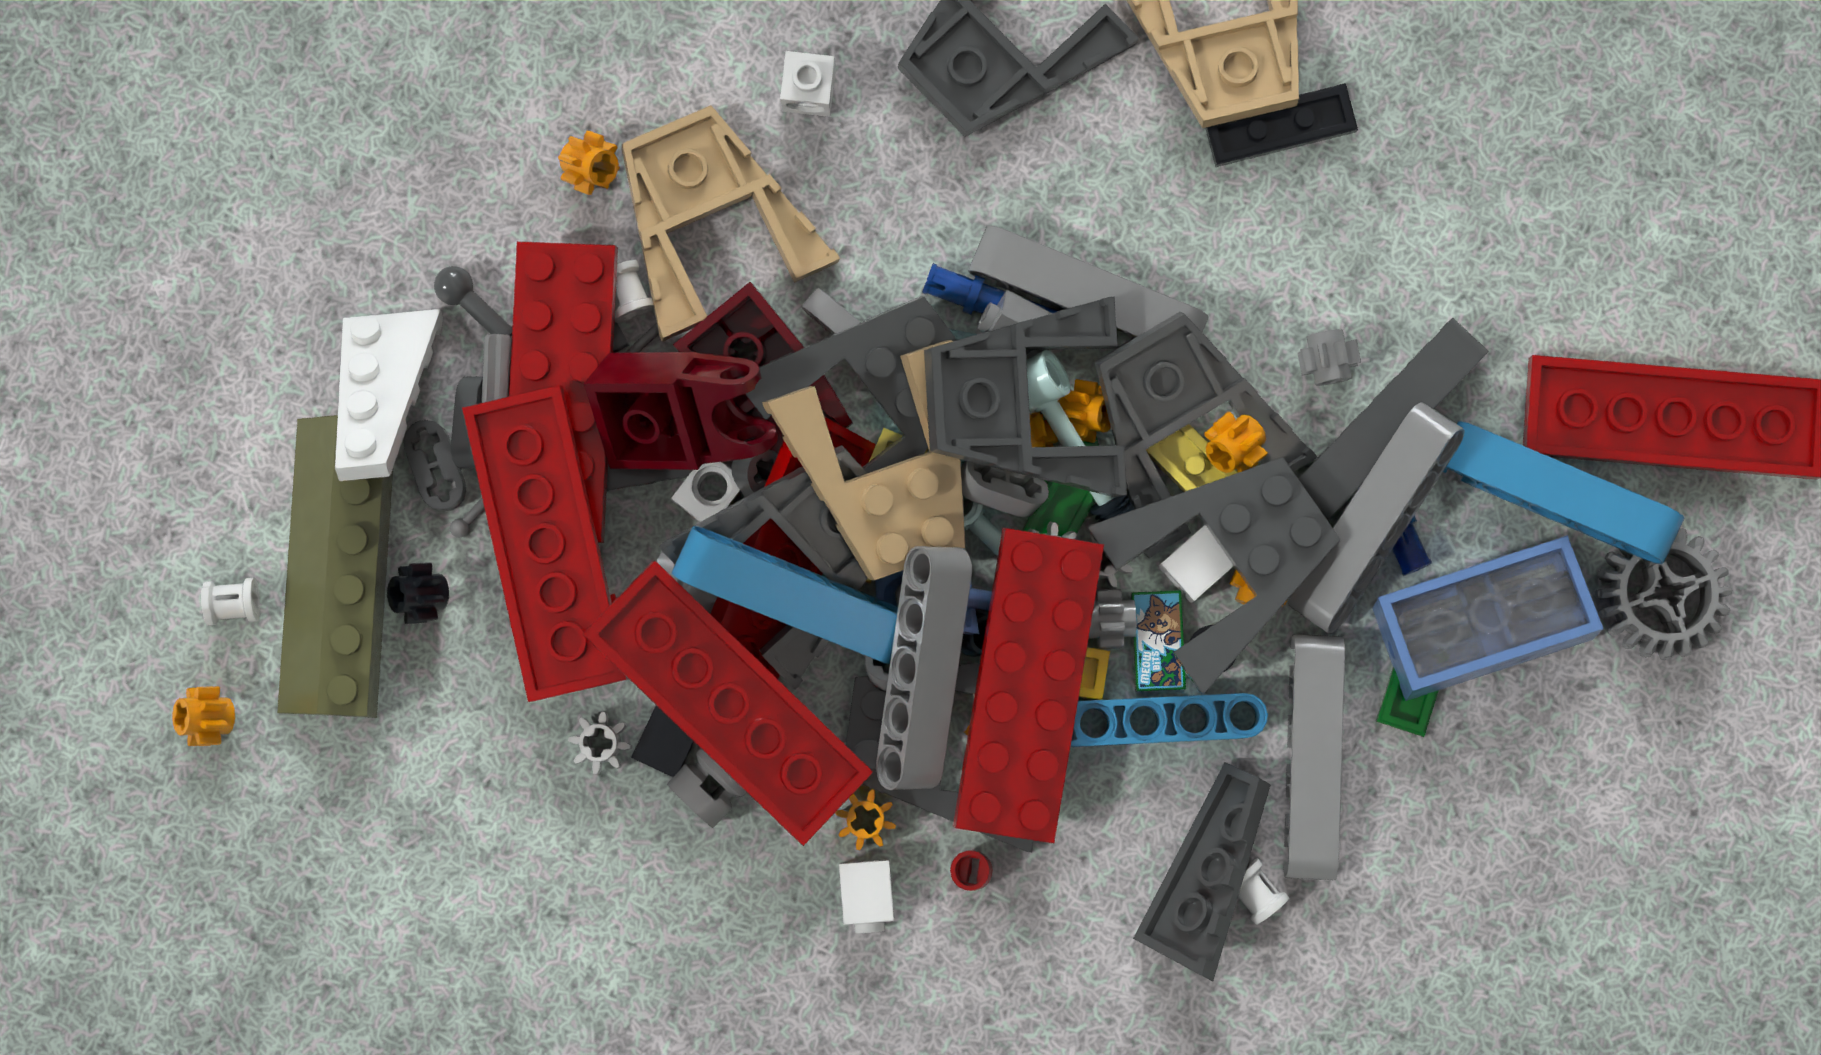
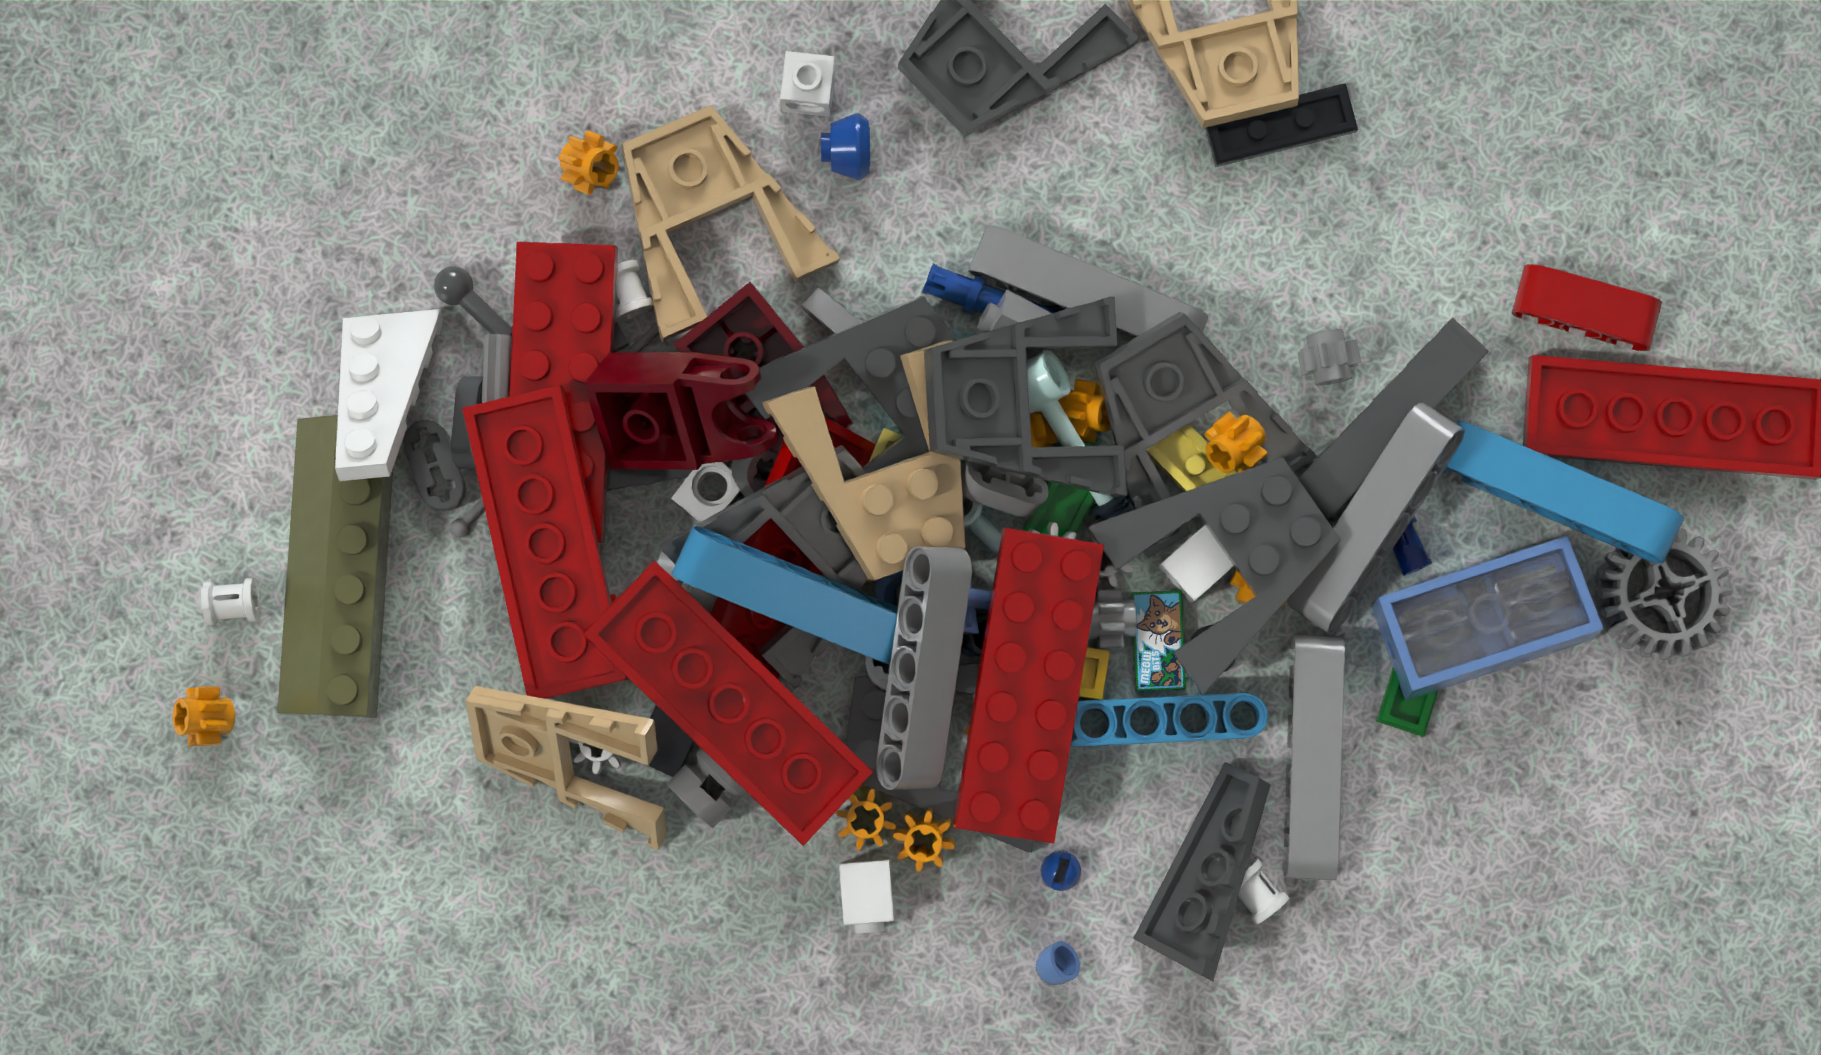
(417, 593): black gear -> none
(531, 743): none -> tan wing
(848, 146): none -> blue cone
(926, 825): none -> light orange gear
(962, 868): red hinge -> none
(1050, 868): none -> blue hinge
(1058, 964): none -> medium blue hinge
(1587, 305): none -> red beam

